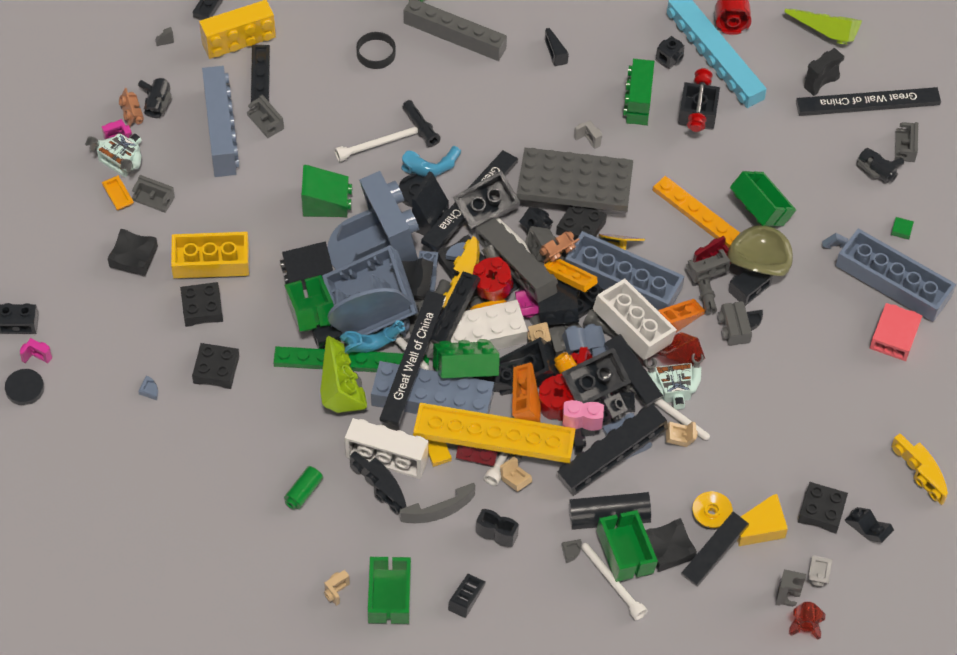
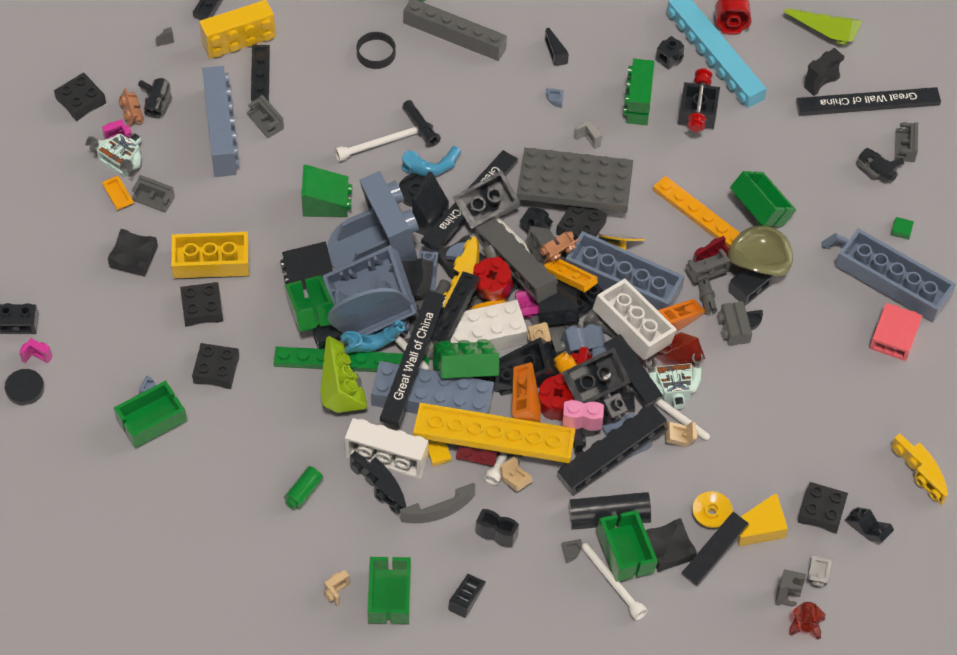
(80, 96): none -> black brick
(150, 414): none -> green piece
(555, 96): none -> sand blue tile

